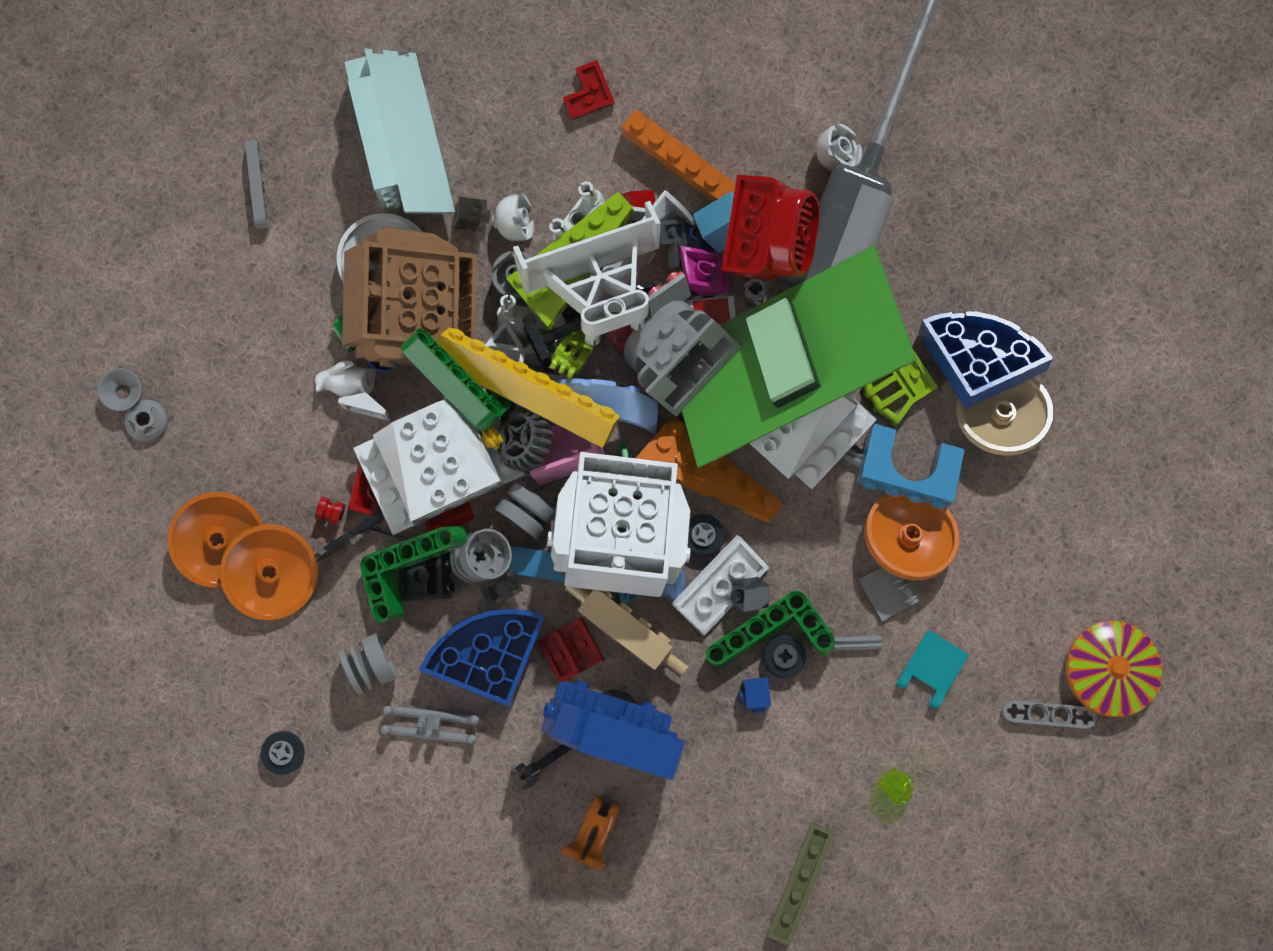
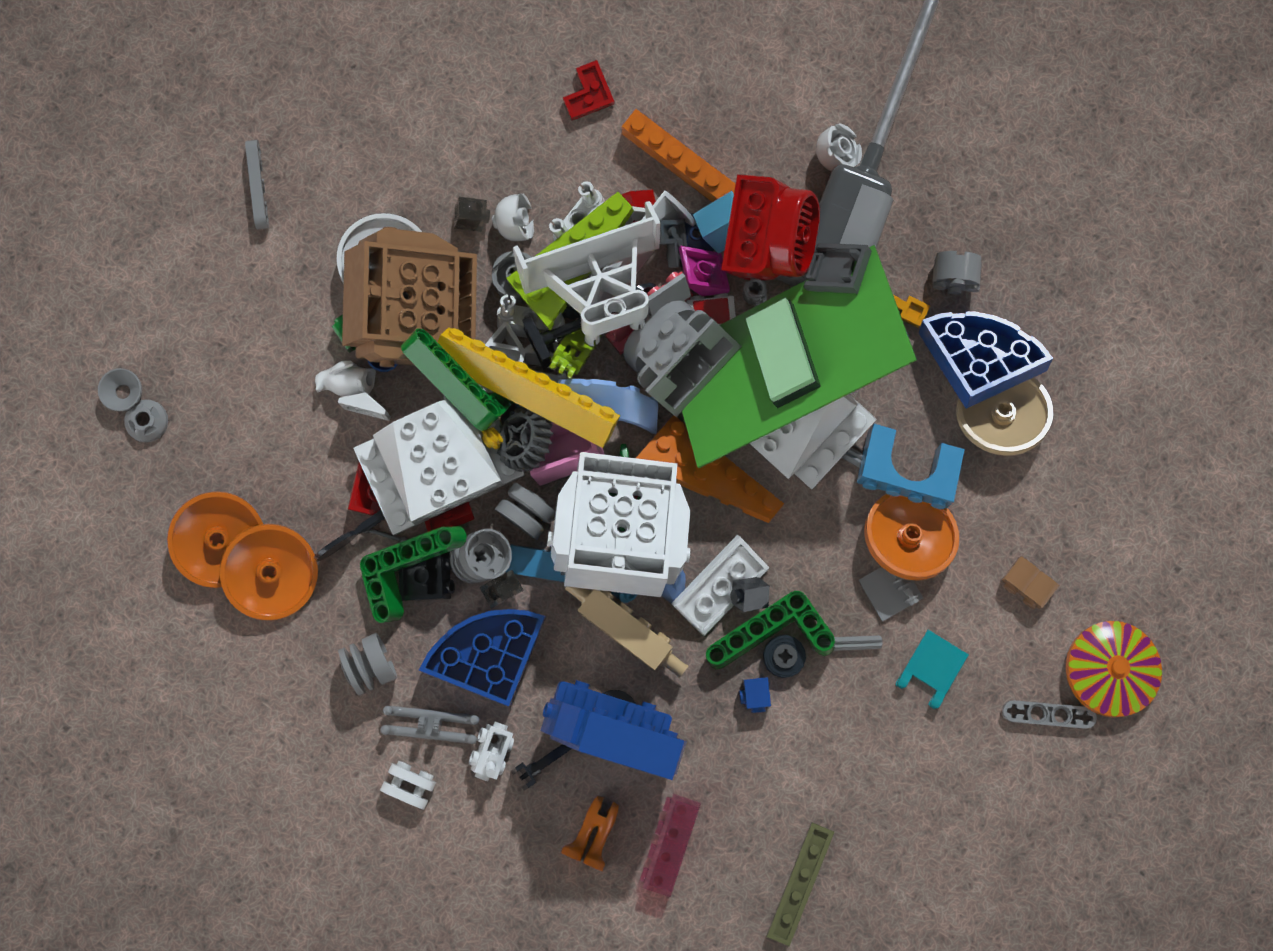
(274, 749): black wheel -> none
(331, 511): red wheel -> none
(398, 133): light aqua panel -> none
(402, 772): none -> white brick
(489, 758): none -> white brick
(561, 655): red slope -> none
(671, 844): none -> clear pink brick
(710, 530): black wheel -> none
(834, 269): none -> dark grey container
(896, 786): clear neon green brick -> none
(912, 310): none -> light orange plate
(914, 384): lime plate -> none
(957, 272): none -> light grey brick
(1029, 583): none -> medium nougat brick

